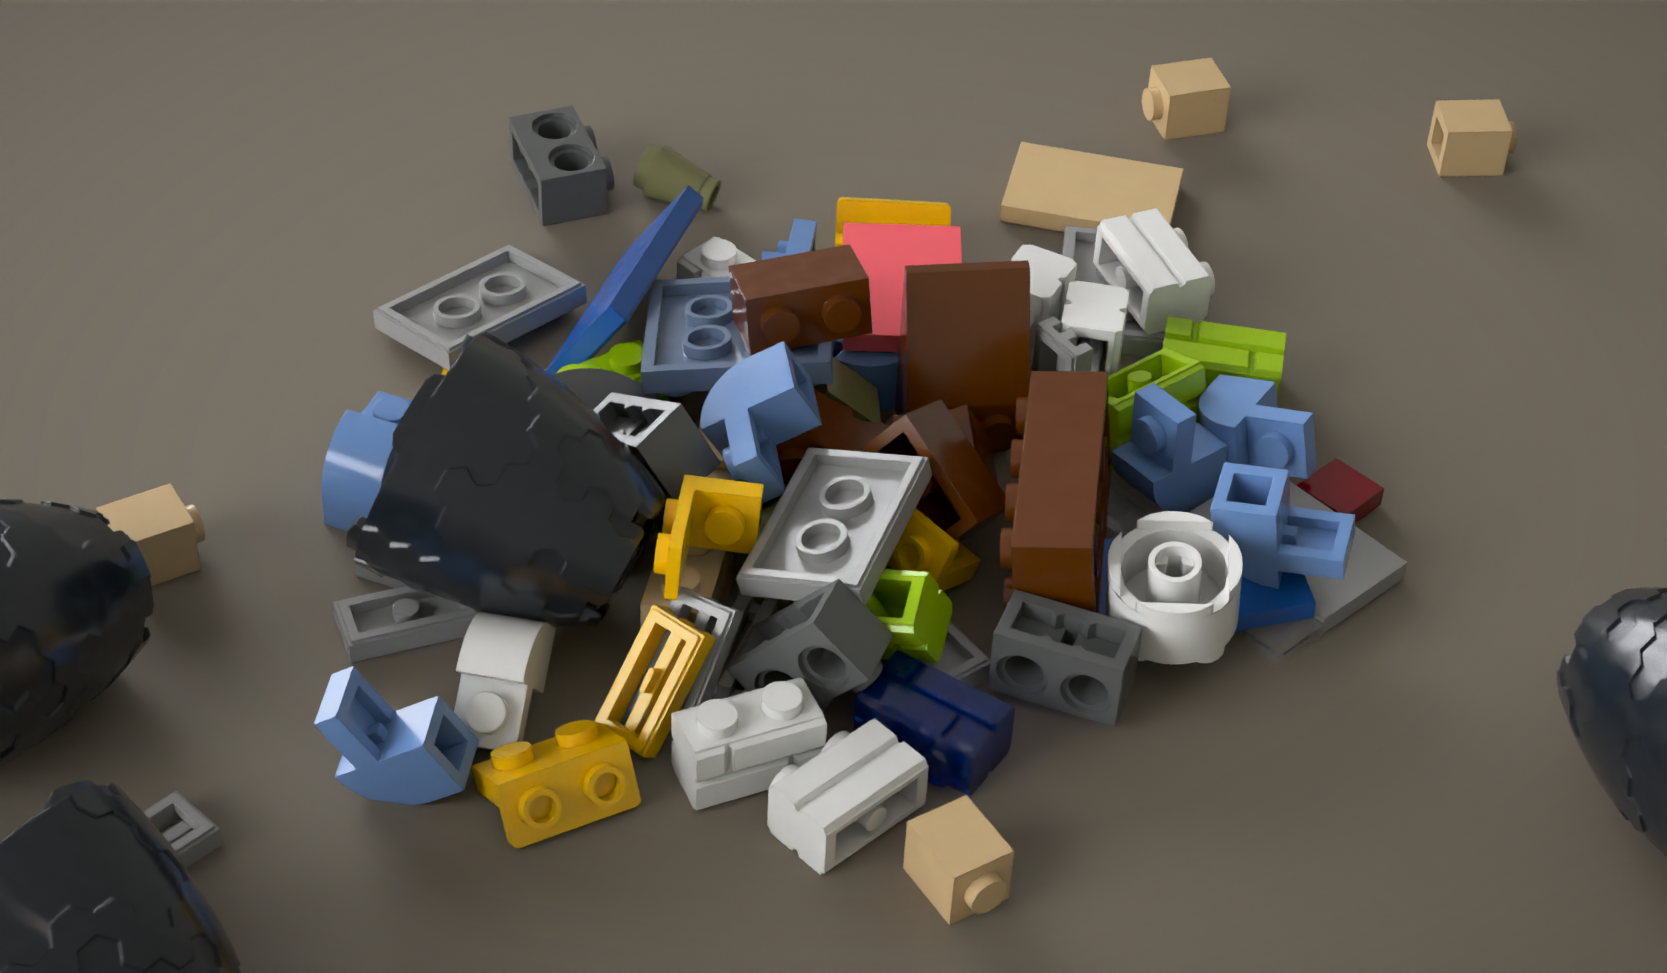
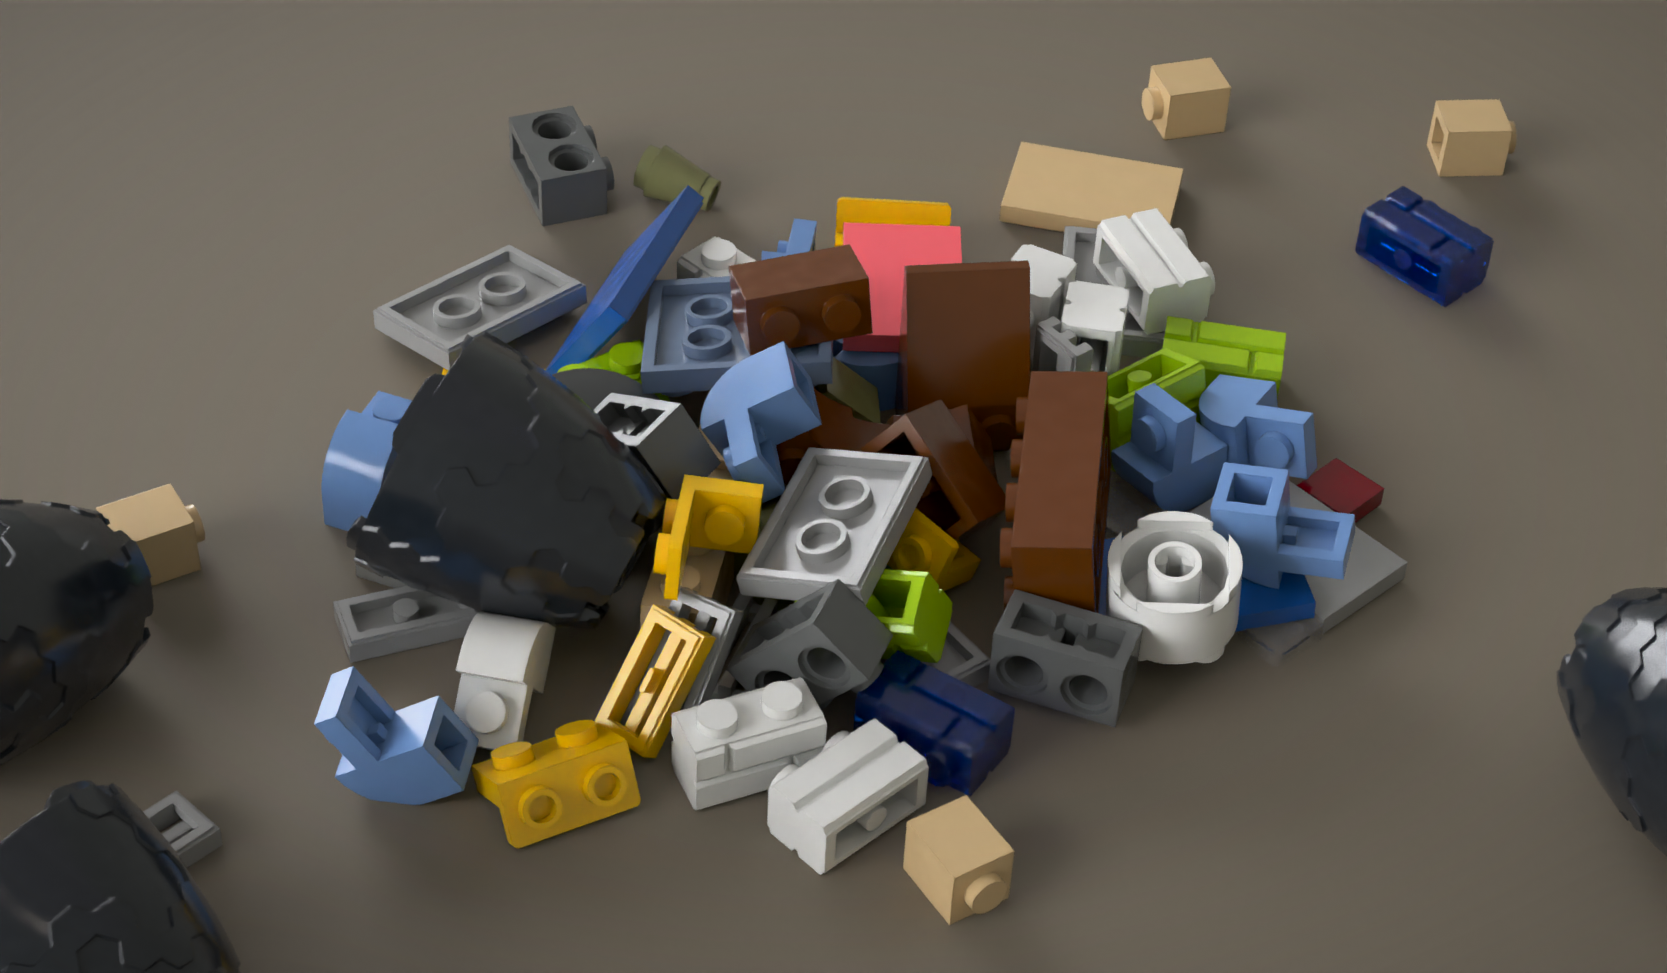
(1424, 246): none -> clear blue brick

